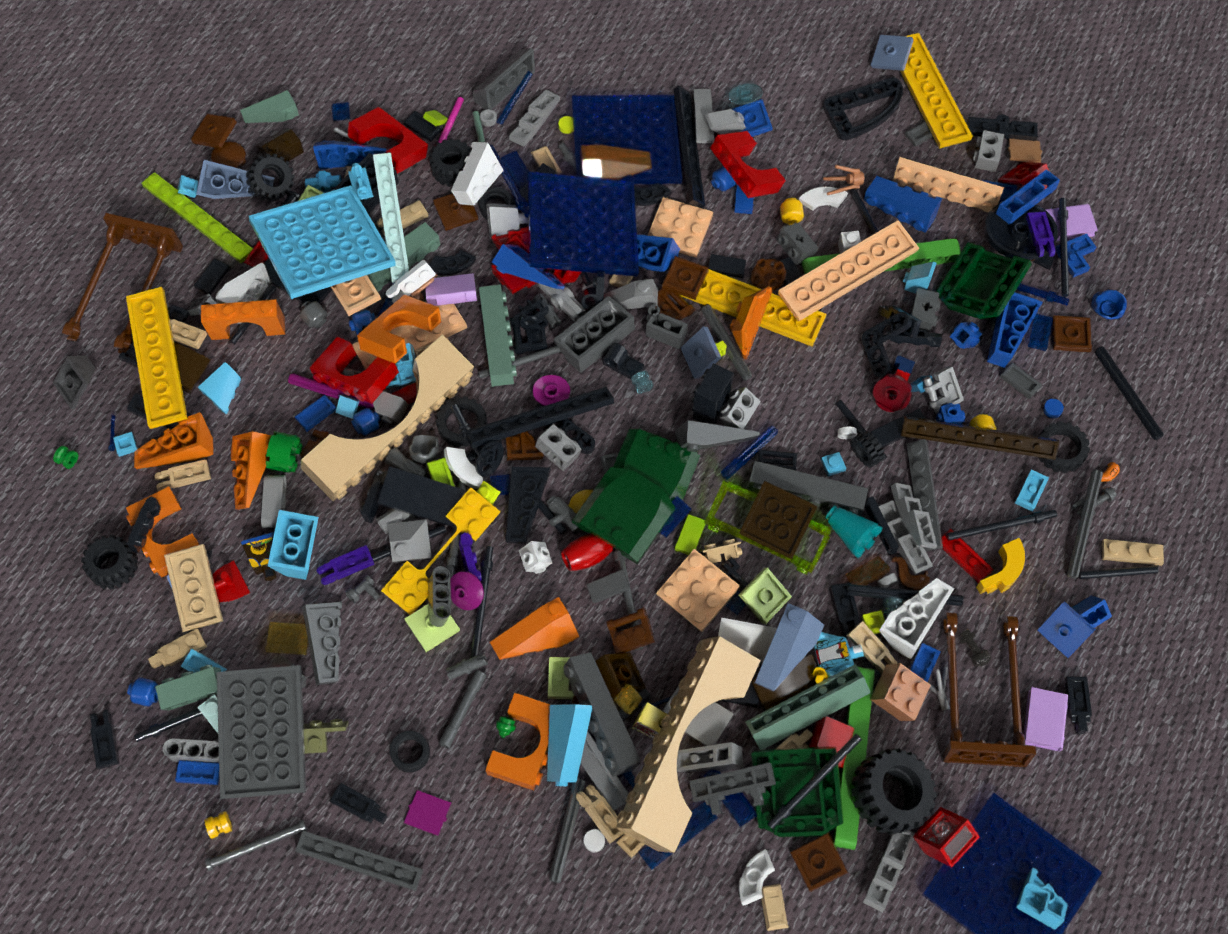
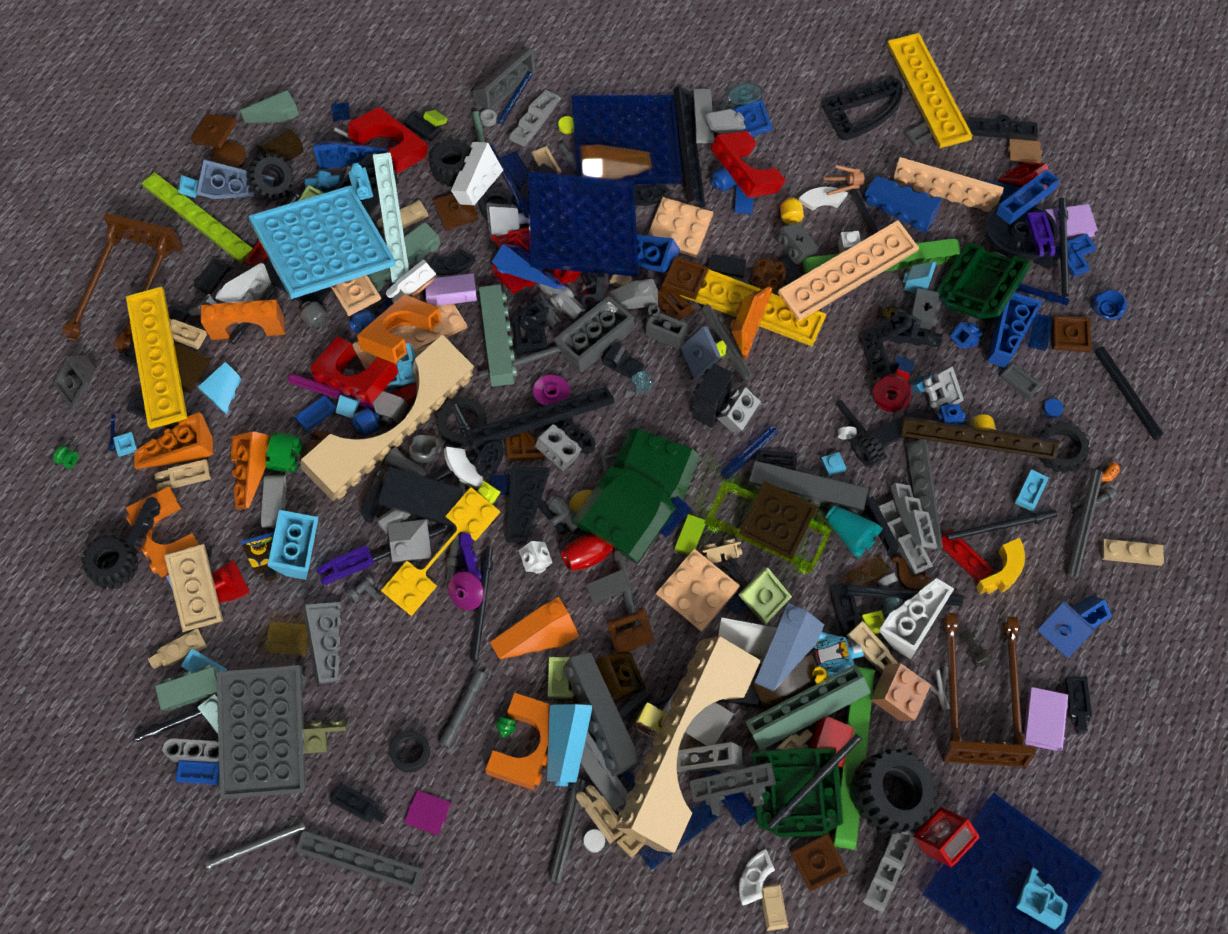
(104, 741): black hinge -> none
(143, 692): blue head -> none
(218, 824): yellow wheel -> none
(425, 632): yellowish green plate -> none
(440, 471): lime tile -> none
(441, 588): dark grey beam -> none
(451, 119): dark pink bar -> none
(466, 666): dark grey pin -> none
(628, 699): clear yellow plate -> none
(703, 435): wedge -> none
(892, 52): sand blue plate -> none
(925, 661): blue plate -> none
(989, 151): light grey brick -> none
(1118, 572): black bar -> none

